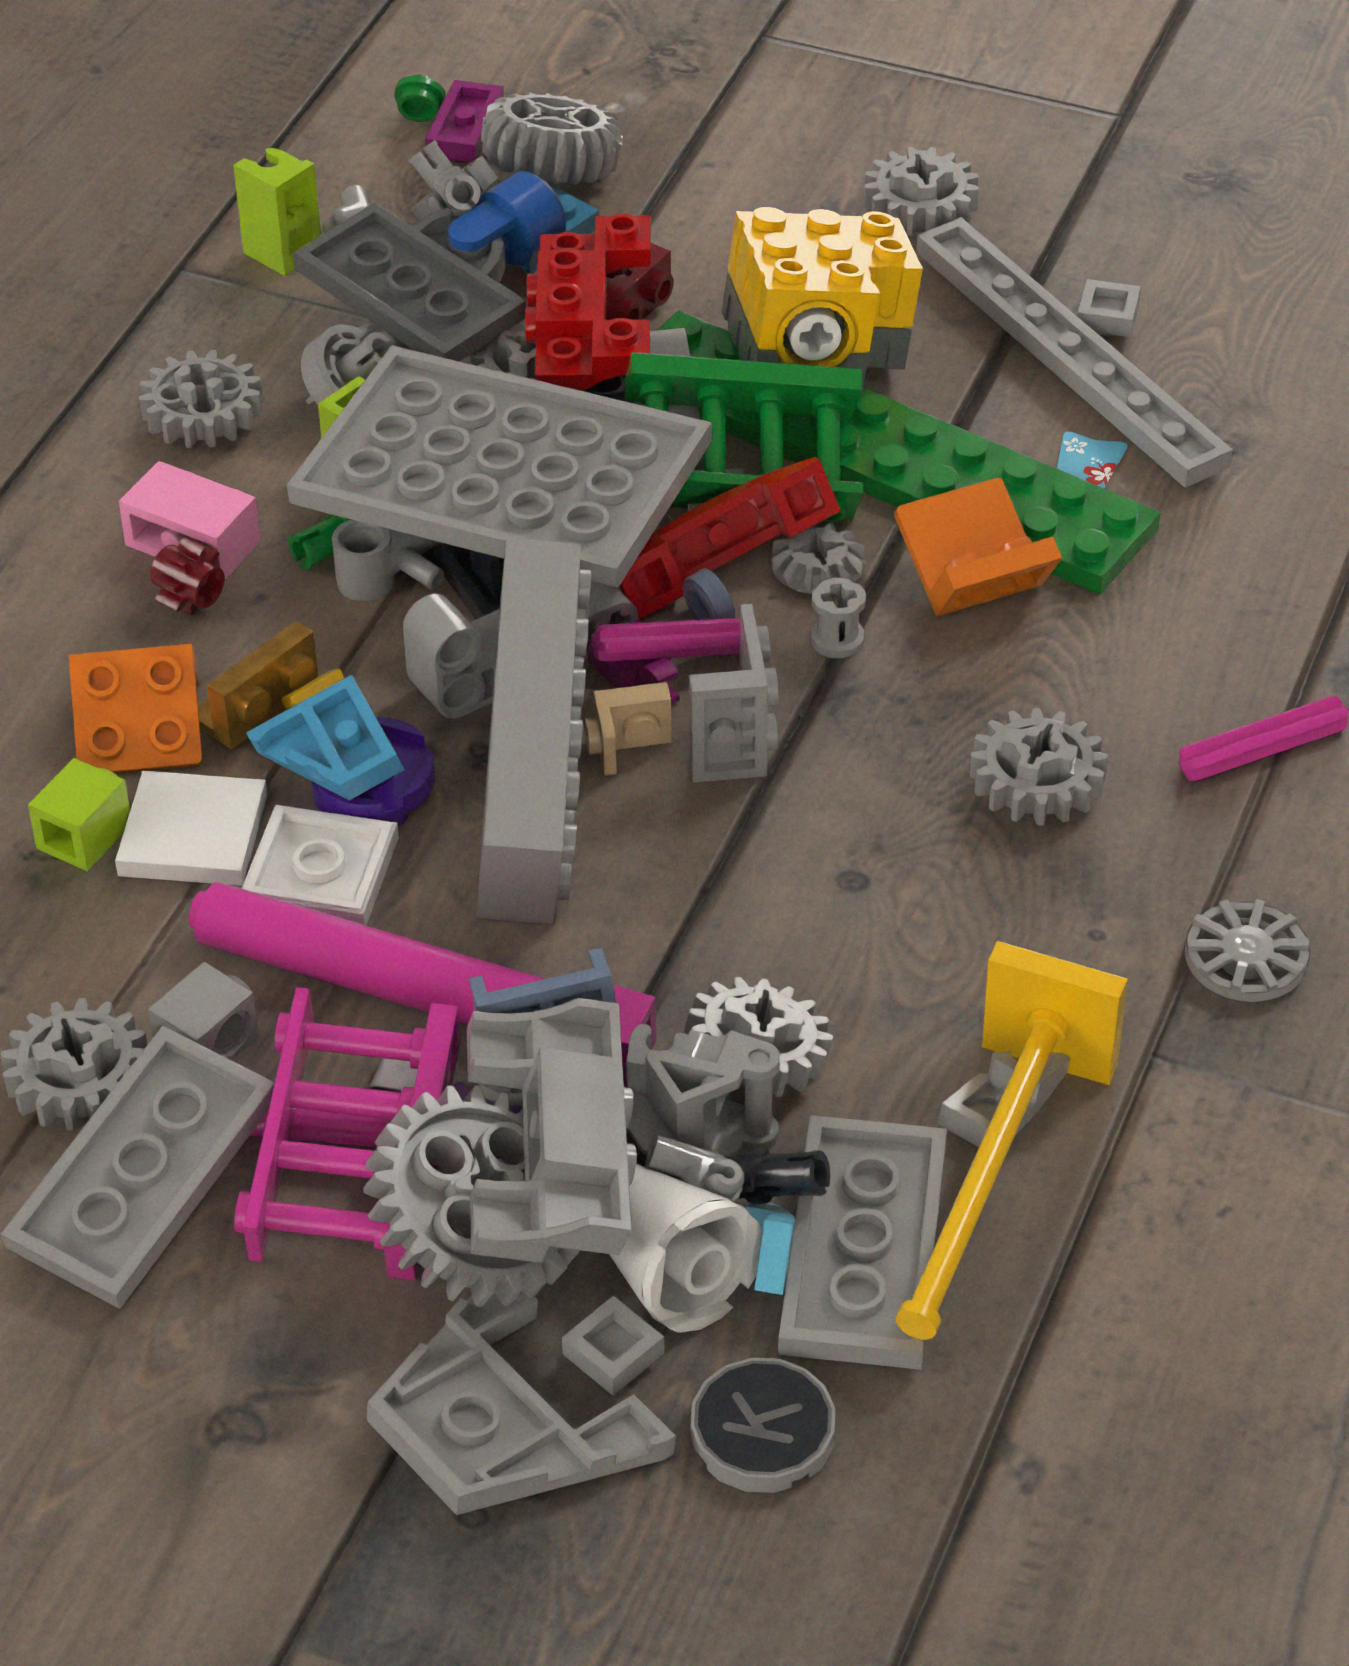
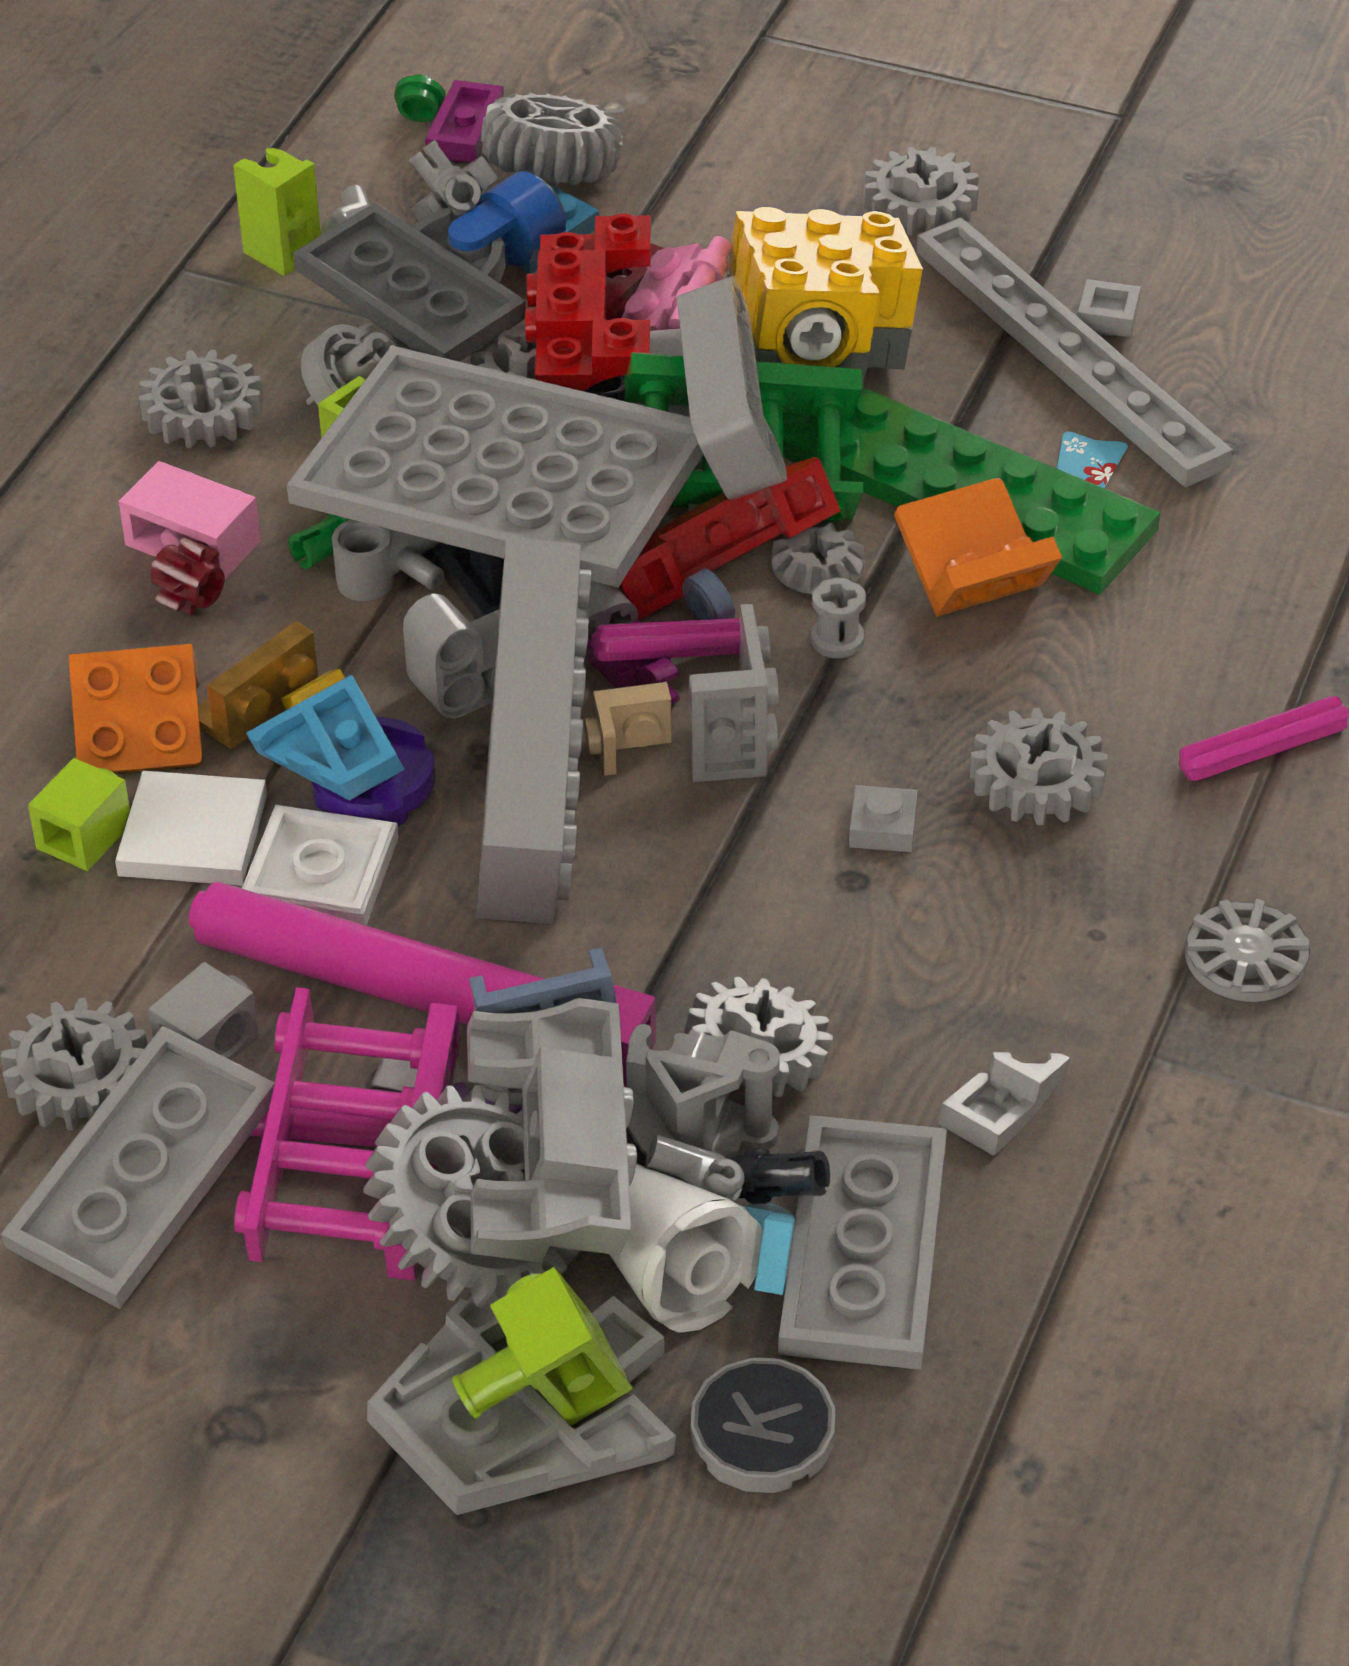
(552, 1347): none -> lime brick
(672, 274): none -> bright pink plate
(726, 389): none -> light grey beam
(883, 818): none -> light grey plate
(1030, 1011): yellow tile -> none

